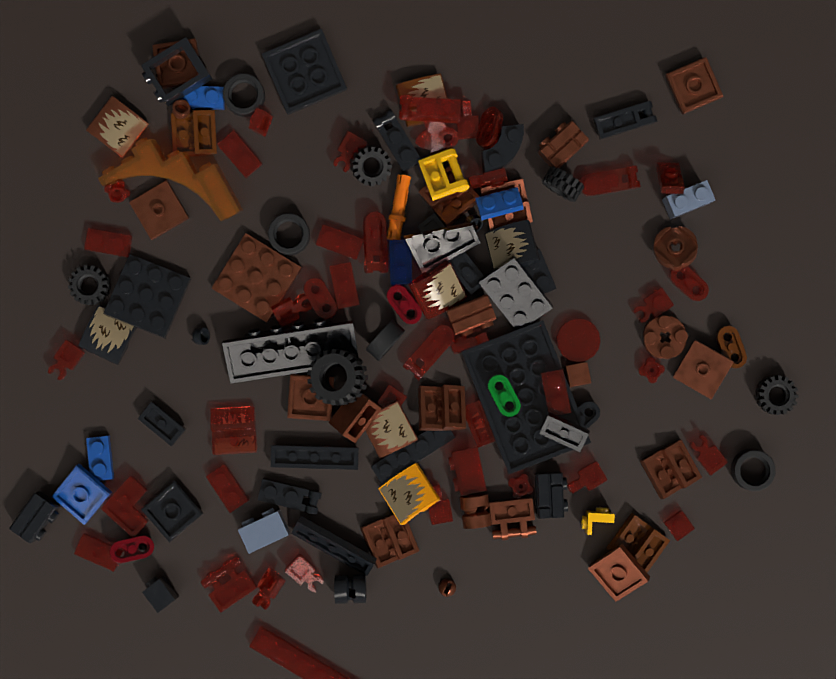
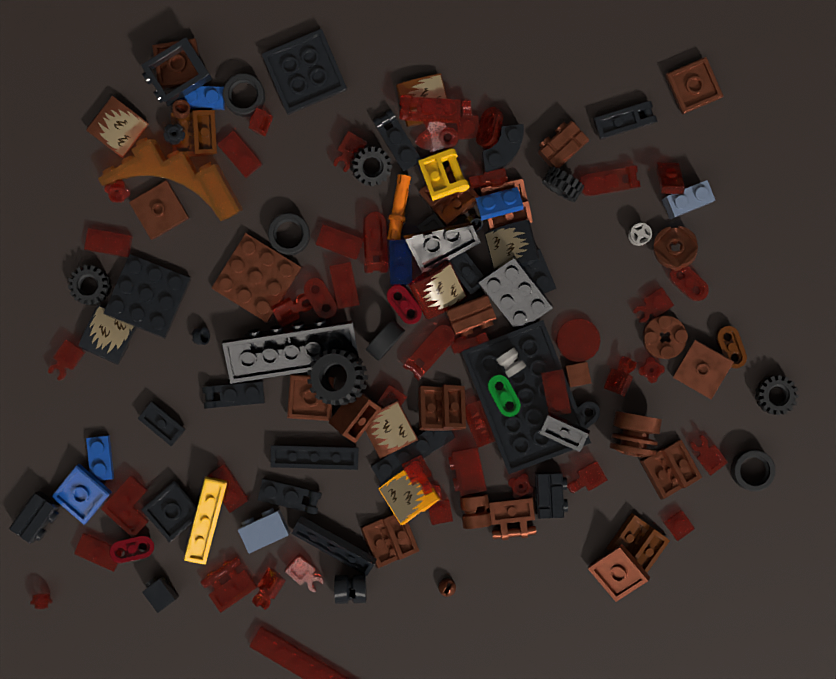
(41, 601): none -> clear red plate
(180, 134): none -> black plate
(205, 520): none -> yellow tile
(233, 430): clear red slope -> none
(234, 395): none -> black plate
(418, 472): none -> clear red plate
(511, 362): none -> light grey wheel
(600, 515): yellow bracket -> none
(619, 379): none -> clear red plate
(635, 434): none -> copper wheel
(643, 234): none -> light grey wheel

